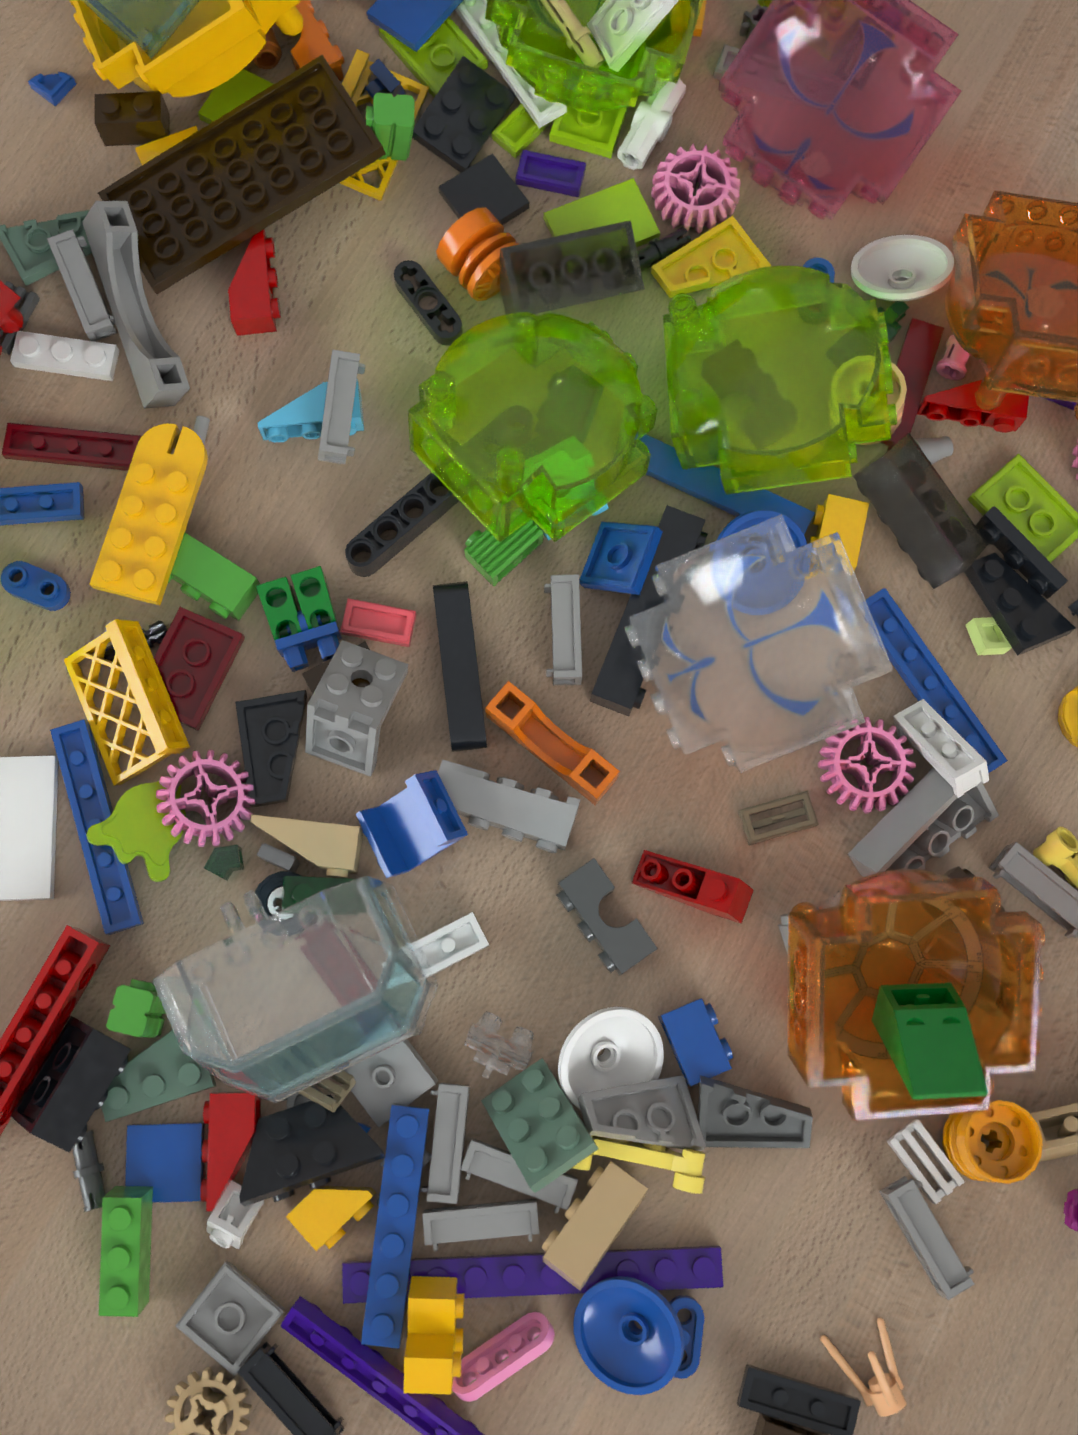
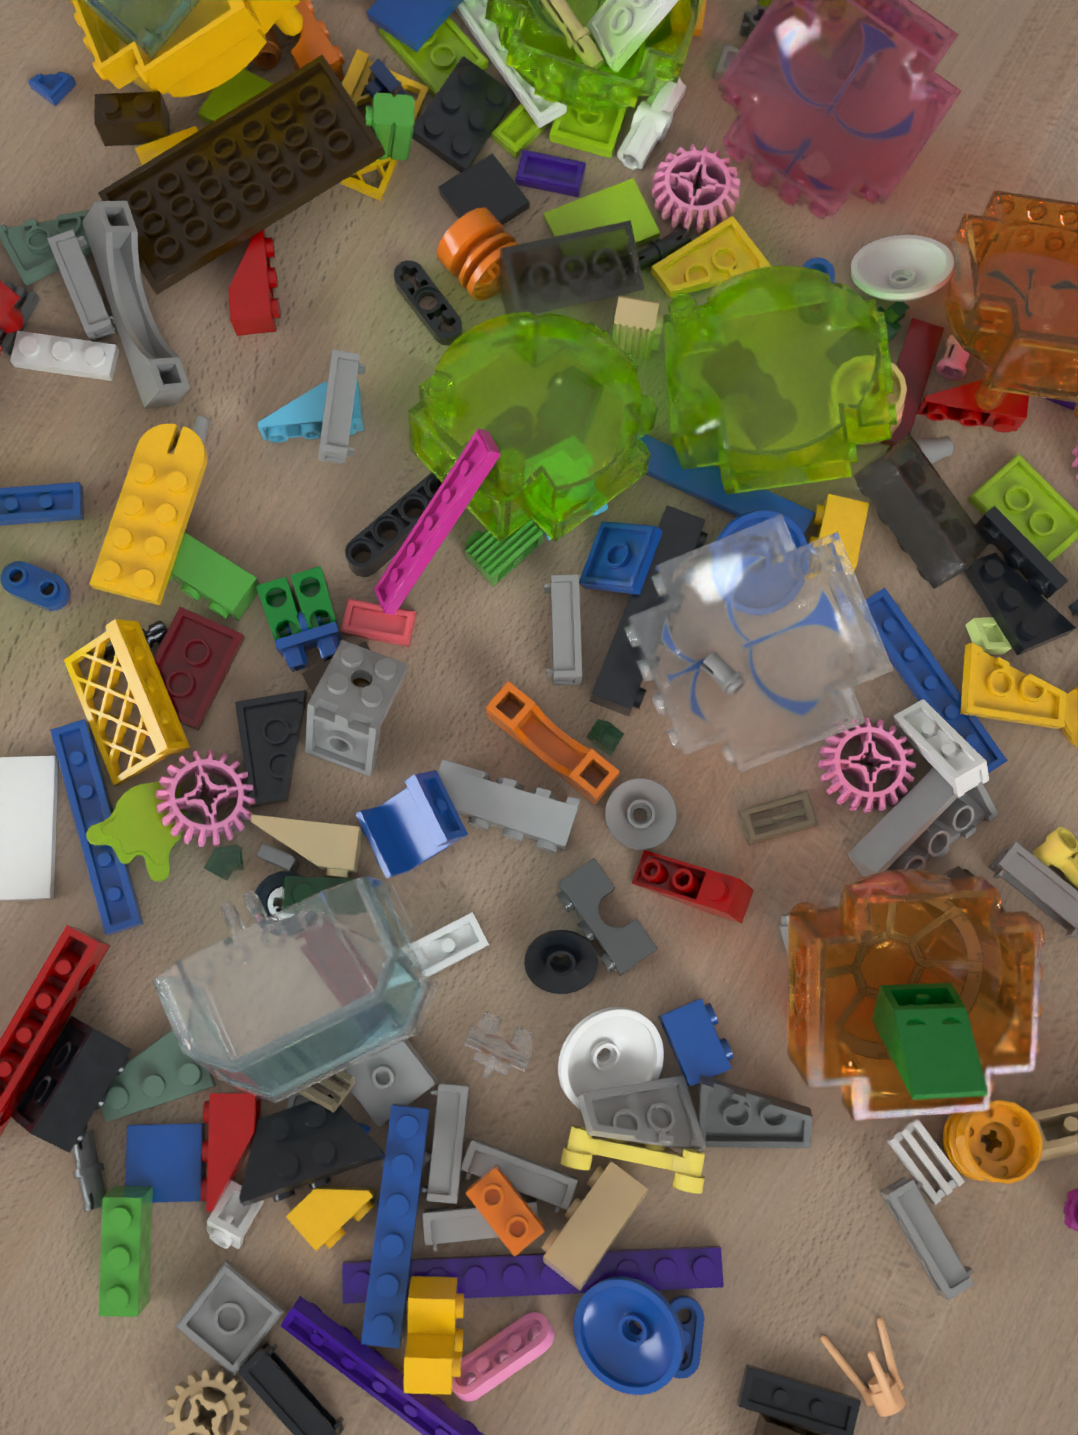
(69, 446): dark red tile -> none
(137, 1010): bright green brick -> none
(437, 520): none -> dark pink tile
(459, 666): black beam -> none
(505, 1210): none -> orange brick
(539, 1125): sand green plate -> none
(565, 973): none -> black dish
(605, 736): none -> clear green piece
(637, 326): none -> tan brick
(645, 796): none -> light grey dish
(723, 674): none -> light grey pin
(1006, 694): none -> yellow wing

